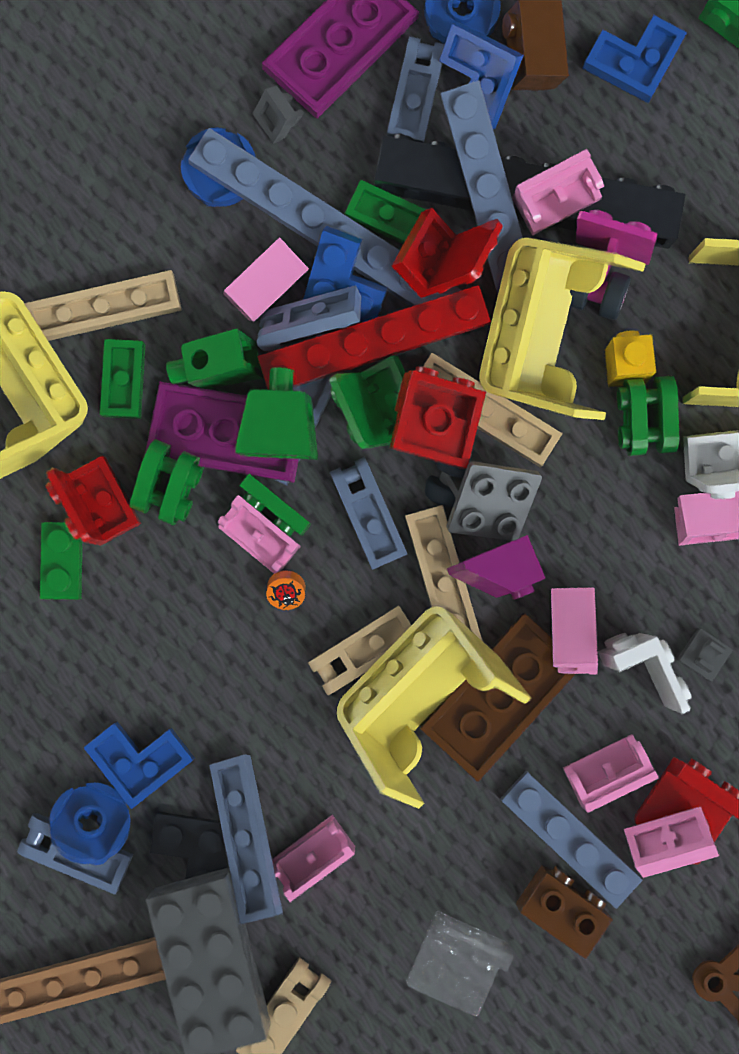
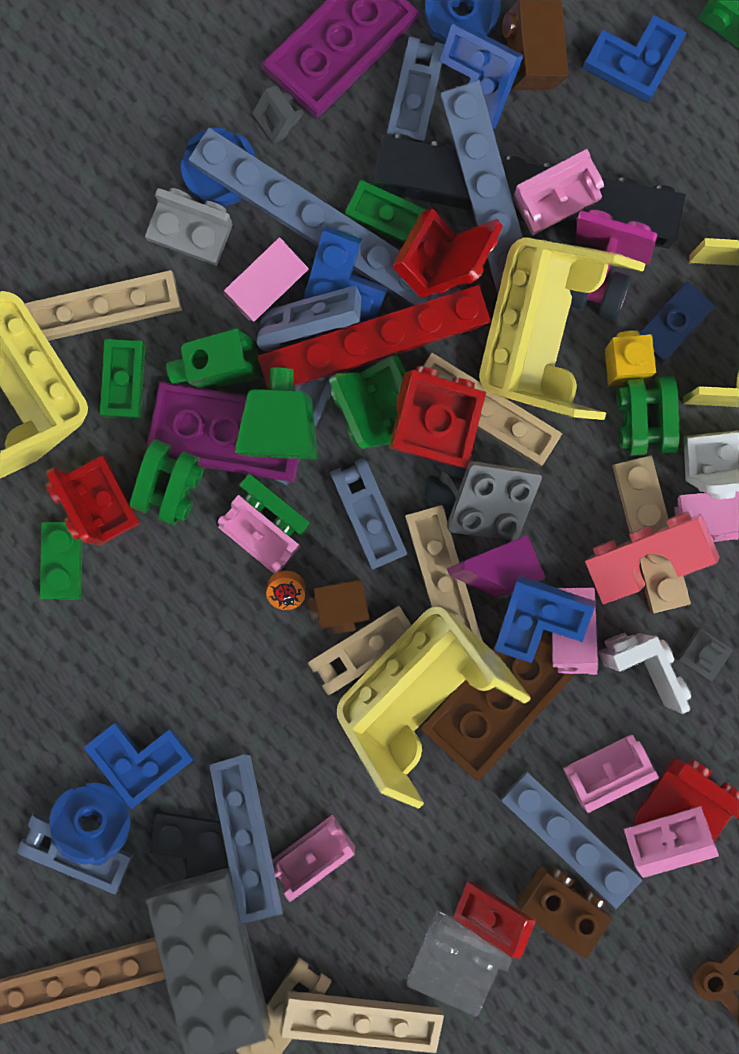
(189, 225): none -> light grey bracket
(339, 606): none -> reddish brown brick
(361, 1022): none -> tan plate
(494, 919): none -> red plate
(541, 608): none -> blue plate
(643, 508): none -> tan plate
(677, 320): none -> dark blue plate
(683, 542): none -> coral arch

